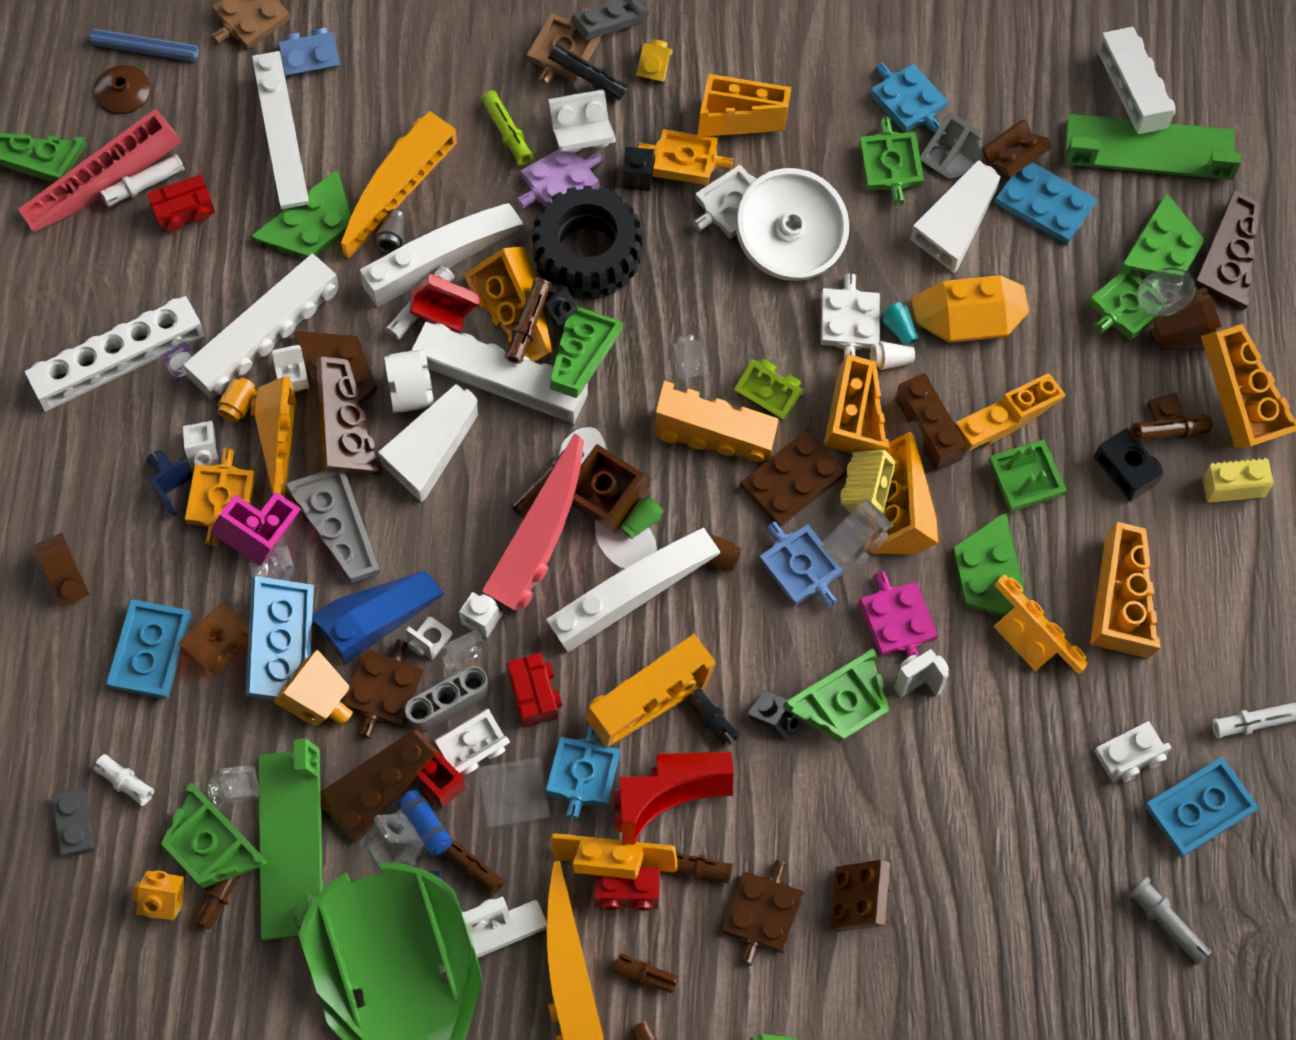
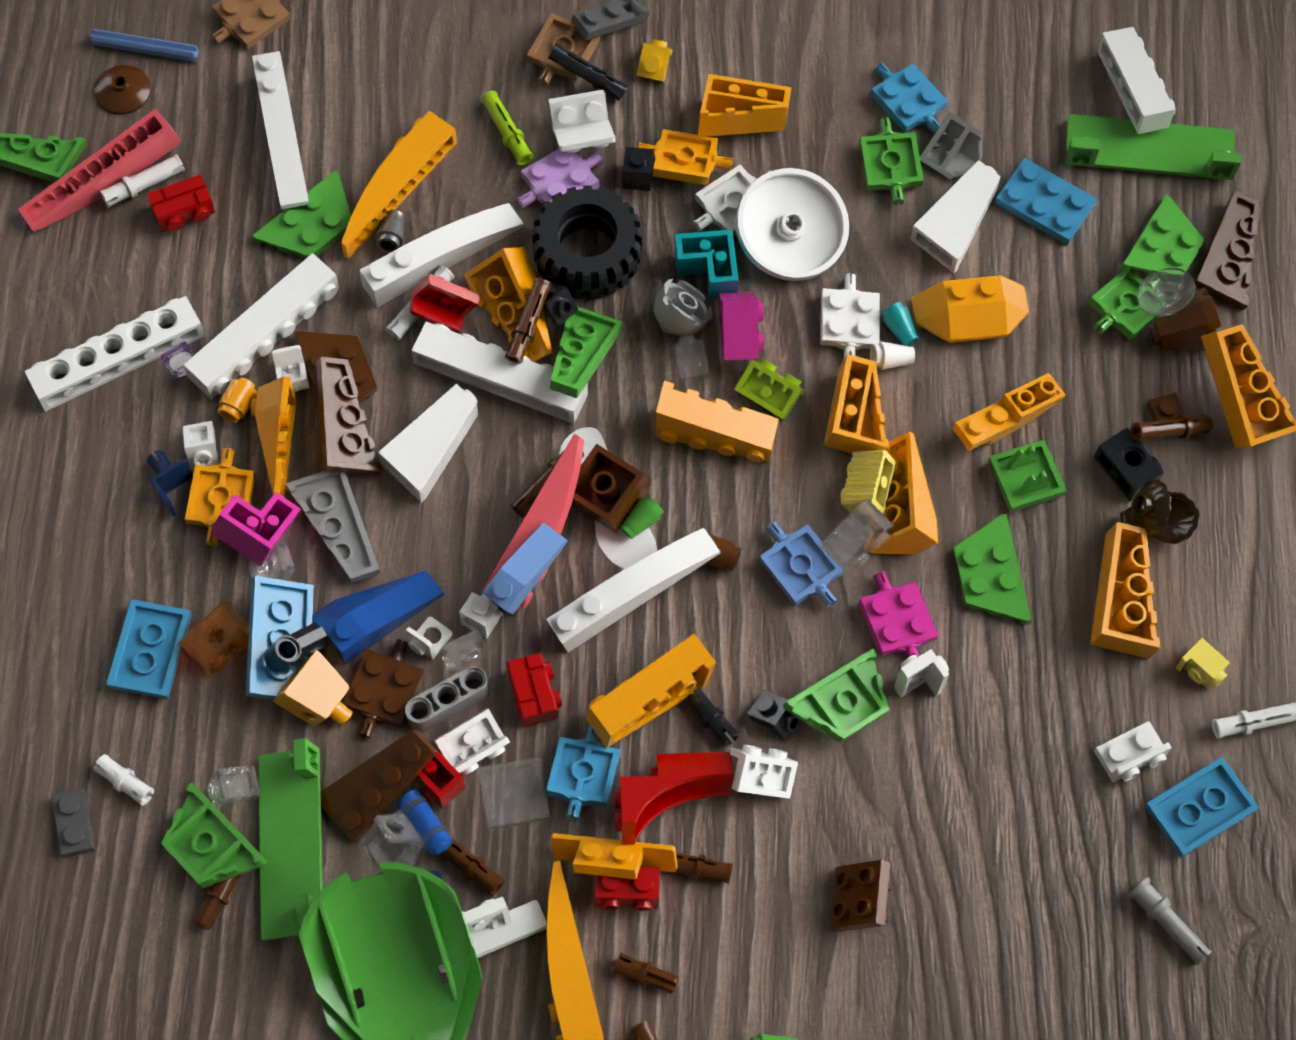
(61, 569): reddish brown brick -> none
(159, 895): light orange brick -> none
(296, 646): none -> black piece
(309, 52): medium blue bracket -> none
(409, 381): white brick -> none
(525, 568): none -> medium blue slope
(681, 309): none -> light grey cylinder
(711, 255): none -> teal brick
(739, 325): none -> dark pink brick
(763, 772): none -> white bracket
(763, 912): reddish brown plate -> none
(793, 478): reddish brown plate -> none
(940, 435): reddish brown arch -> none
(1015, 149): reddish brown bracket -> none
(1032, 633): light orange bracket -> none
(1162, 513): none -> dark brown animal
(1204, 664): none -> light yellow brick
(1237, 480): light yellow brick -> none

